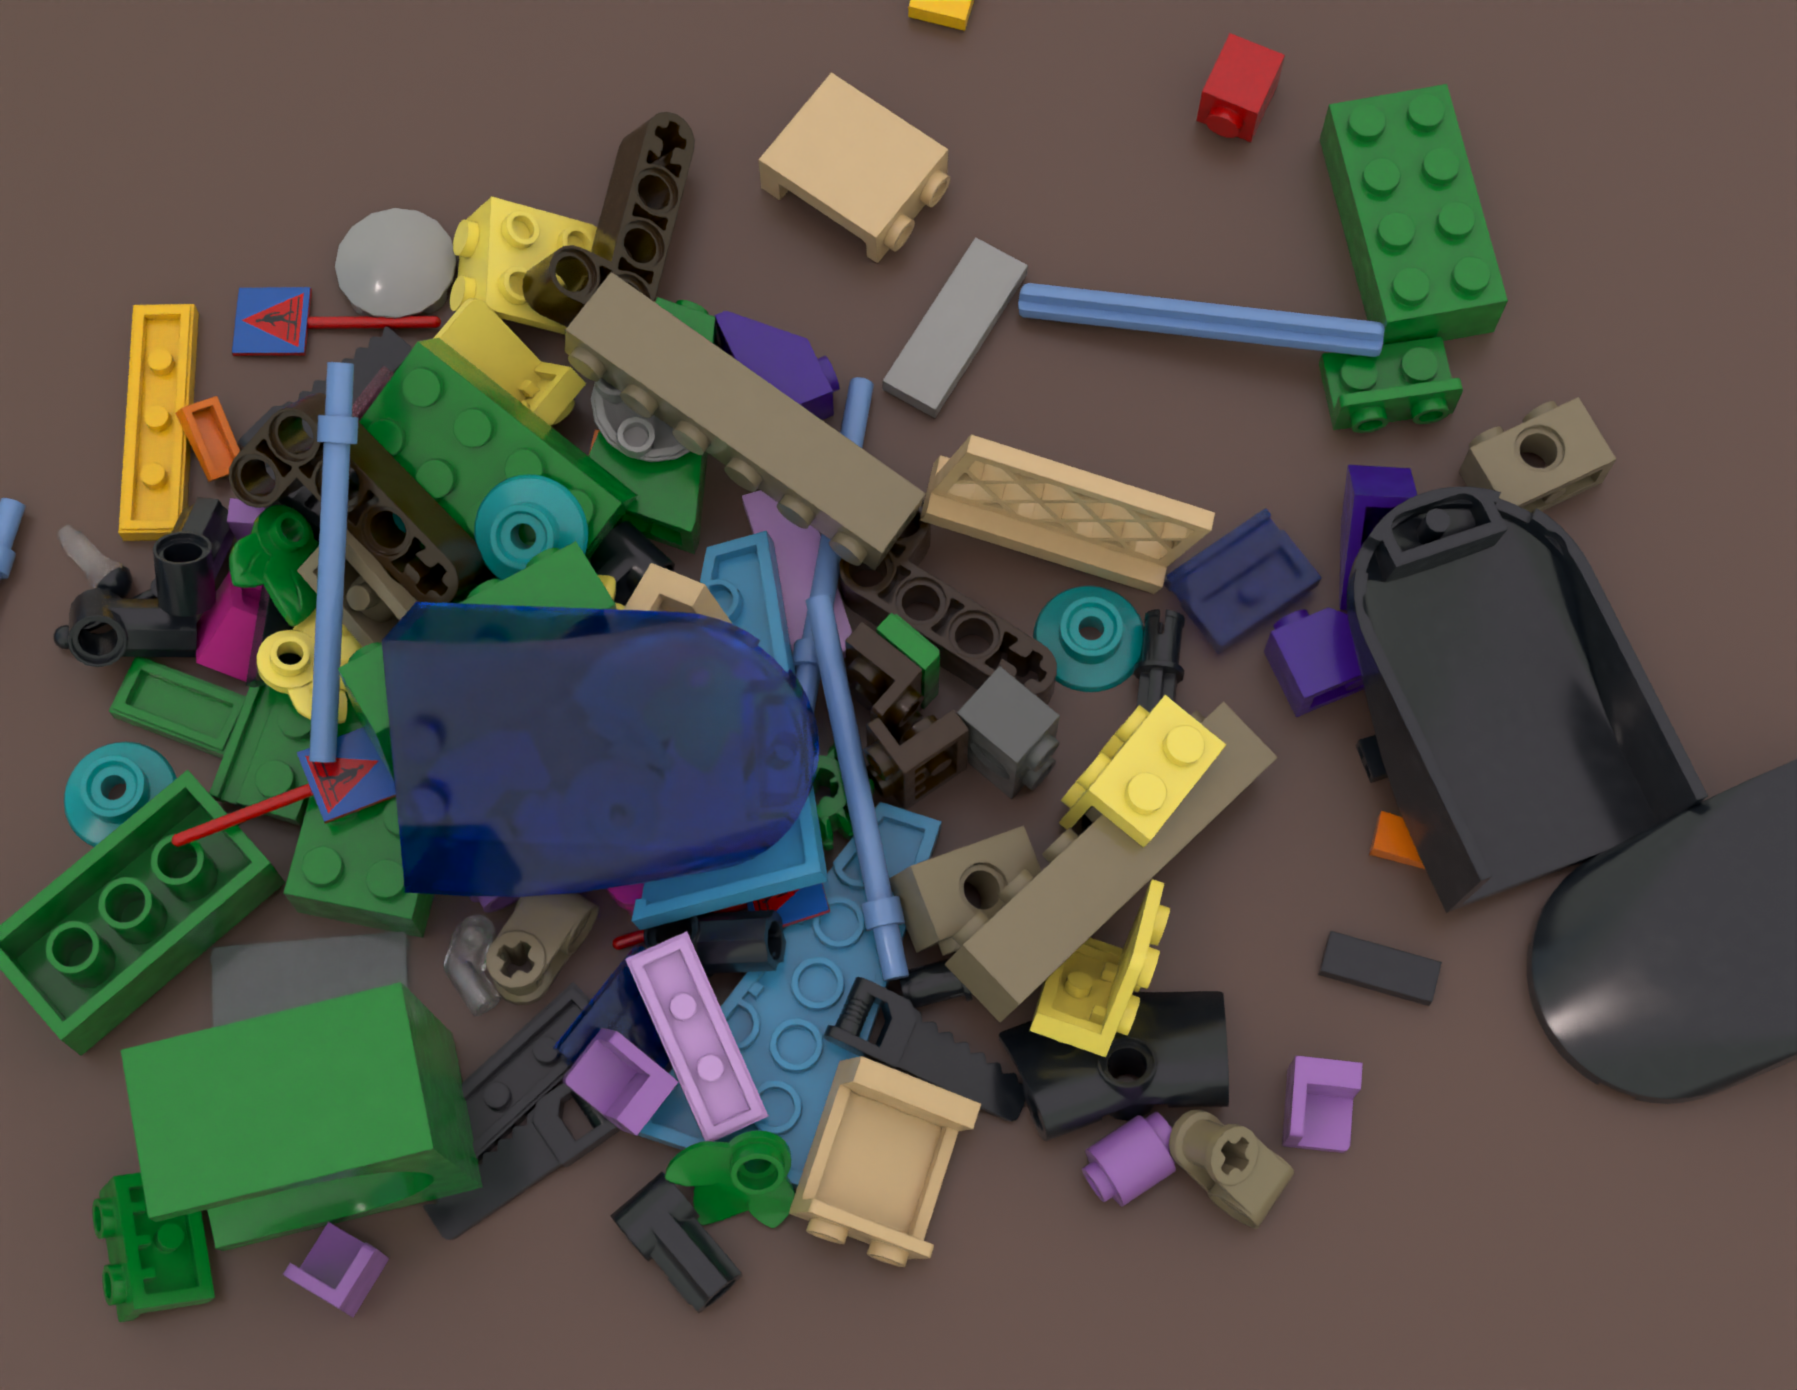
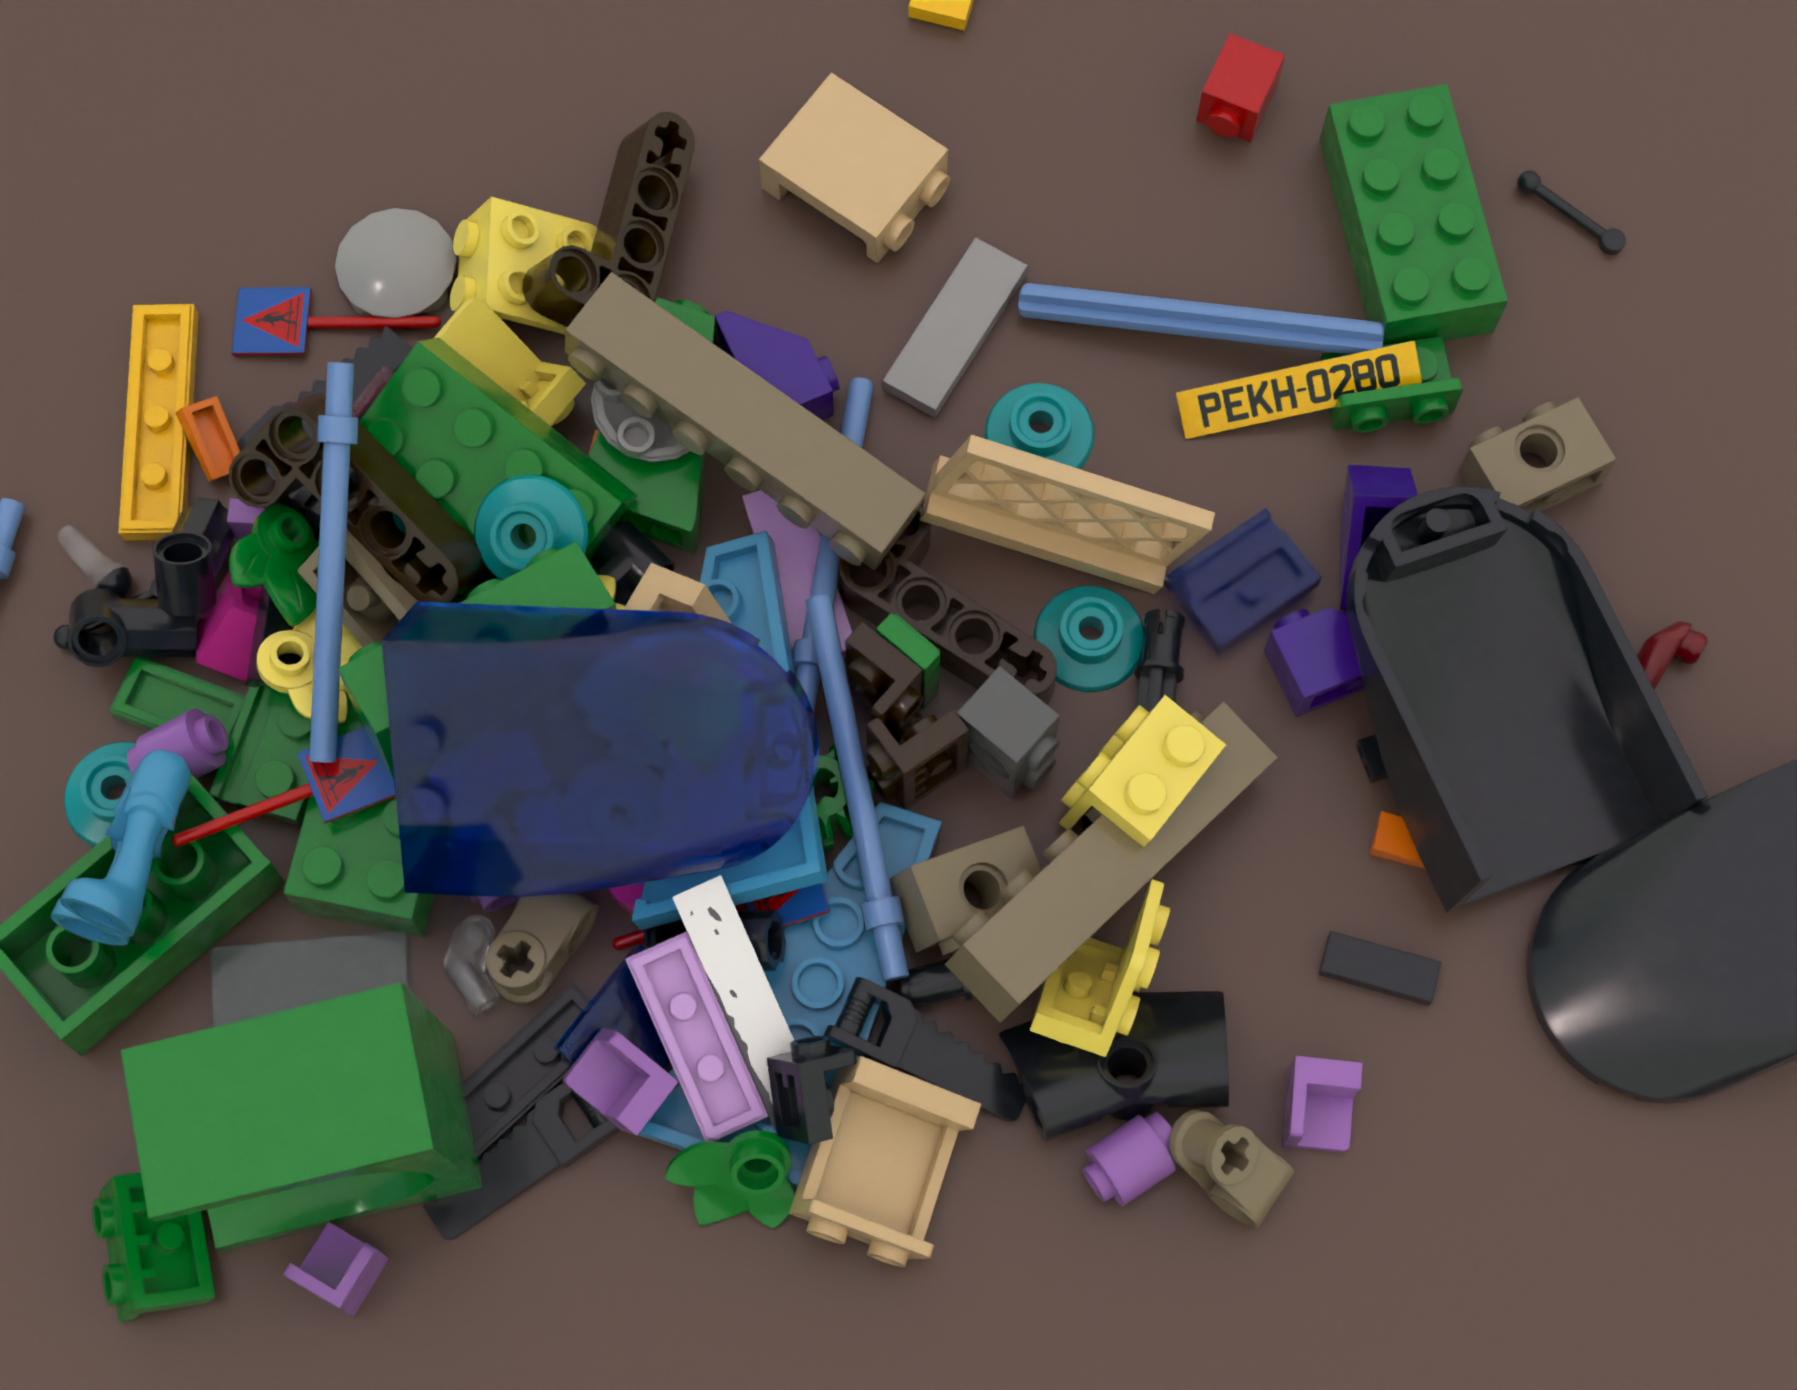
(148, 808): none -> dark azure piece
(192, 735): none -> medium lavender brick
(667, 1230): black piece -> none
(736, 979): none -> white sticker
(799, 1088): none -> black bracket
(1069, 421): none -> teal piece
(1295, 389): none -> yellow sticker
(1610, 240): none -> black hinge
(1671, 641): none -> dark red arm

